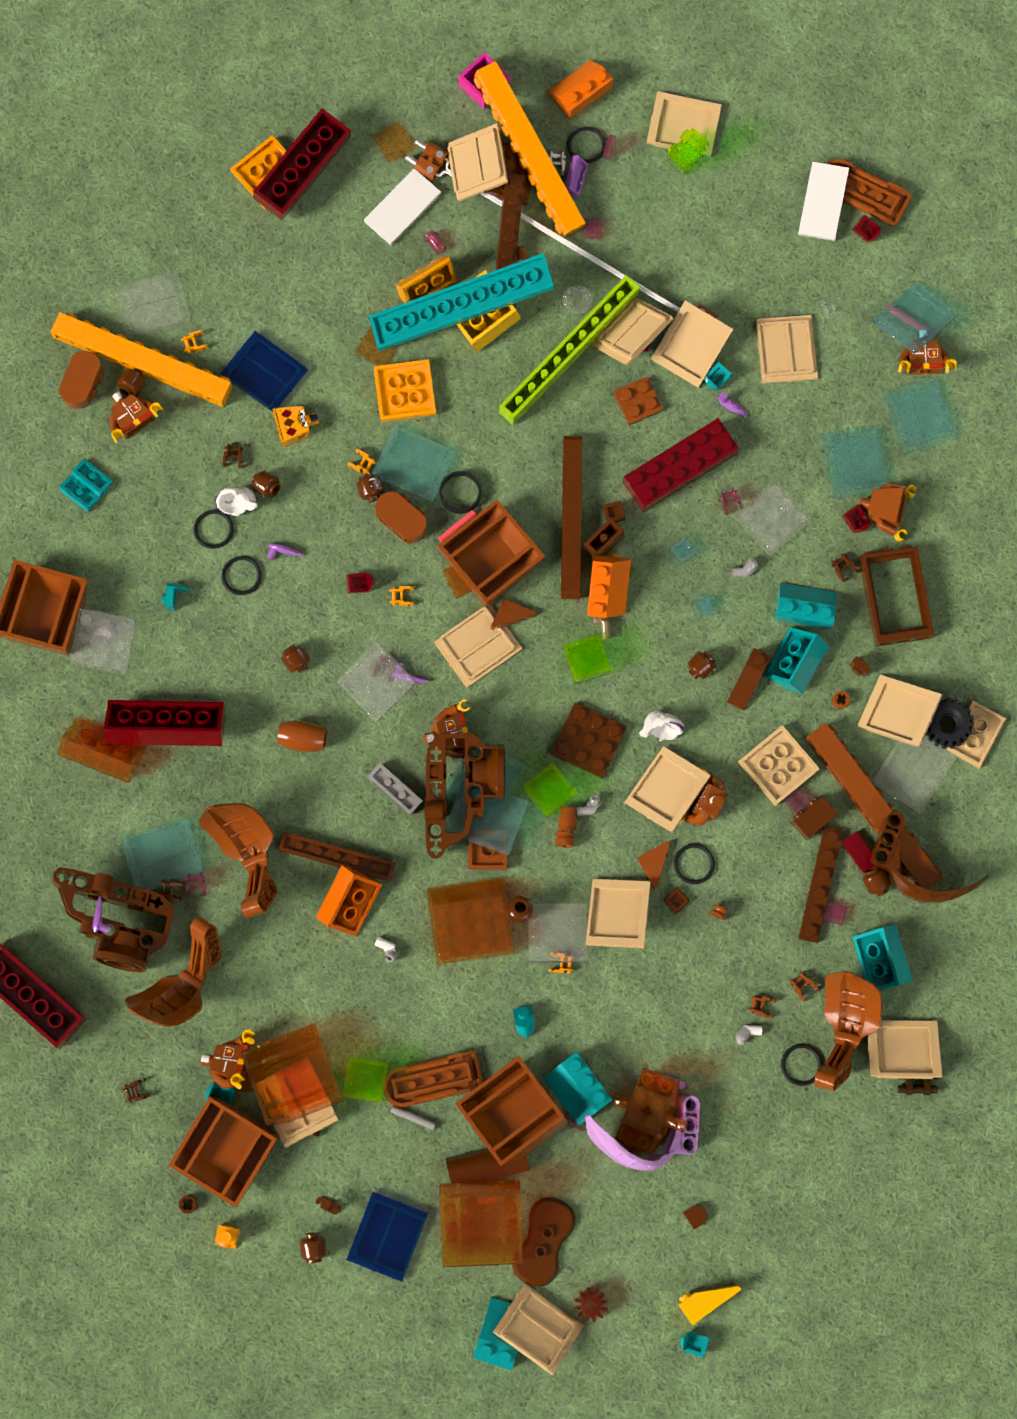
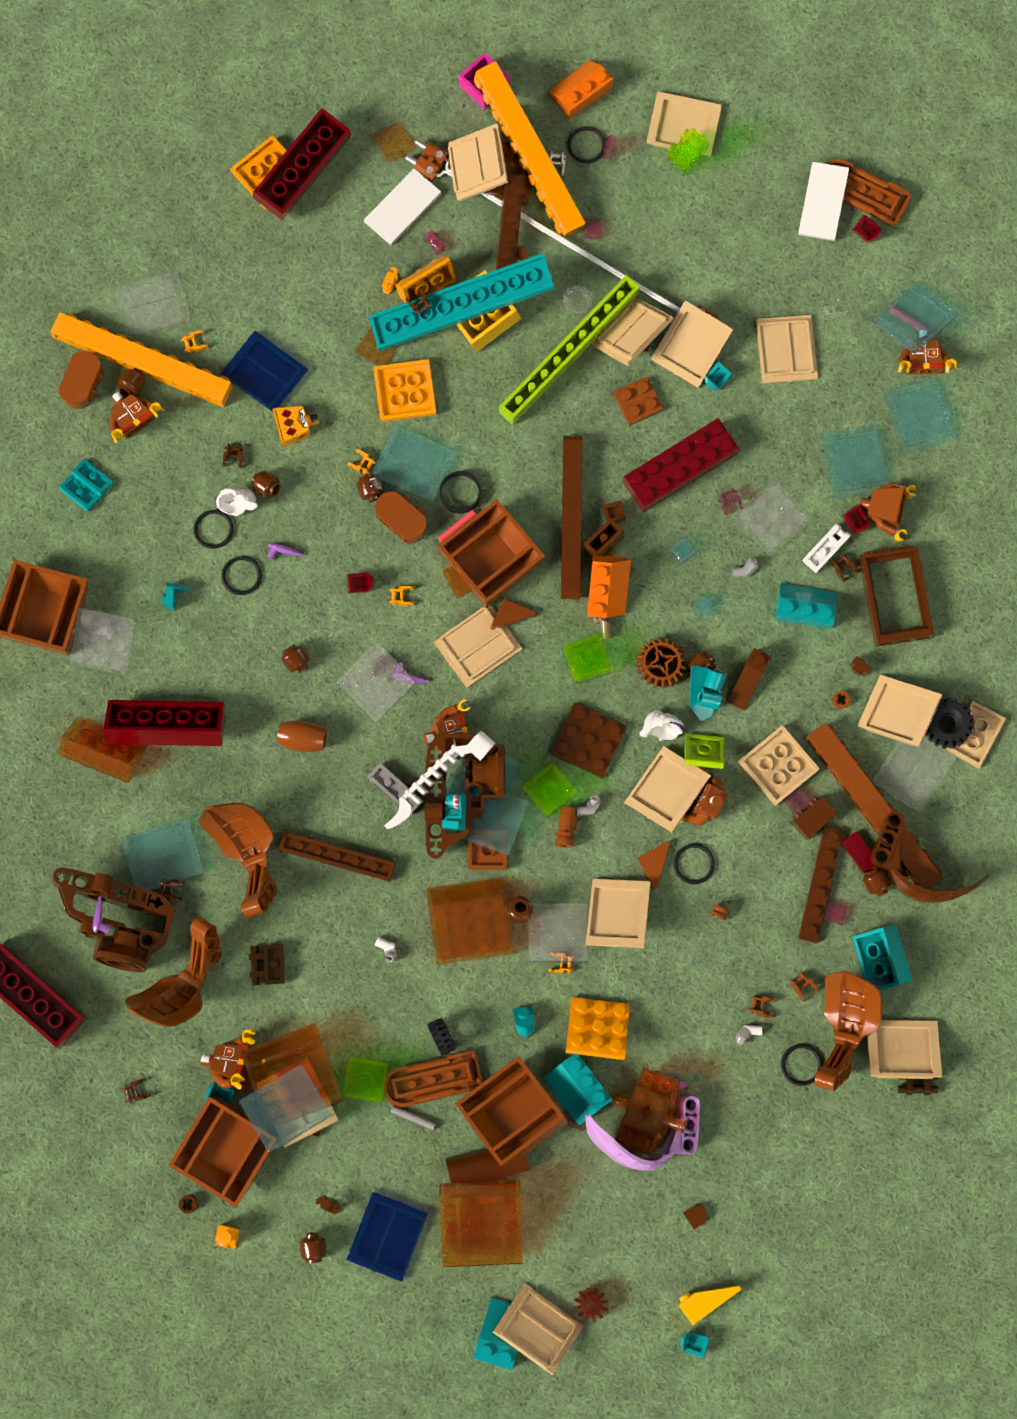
(202, 884): clear pink piece -> none
(273, 964): none -> dark brown plate
(285, 1108): none -> clear light blue piece
(348, 901): orange slope -> none
(390, 281): none -> light orange piece
(414, 306): none -> reddish brown piece
(441, 1036): none -> black tyre
(455, 812): none -> teal leg
(478, 746): none -> white piece
(549, 1226): reddish brown plate -> none
(576, 176): medium lavender plate -> none
(598, 1028): none -> light orange plate
(668, 660): none -> dark orange gear
(676, 900): reddish brown tile -> none
(704, 751): none -> lime plate
(705, 691): none -> teal panel
(731, 405): medium lavender bar -> none
(796, 660): teal slope -> none
(826, 548): none -> white plate

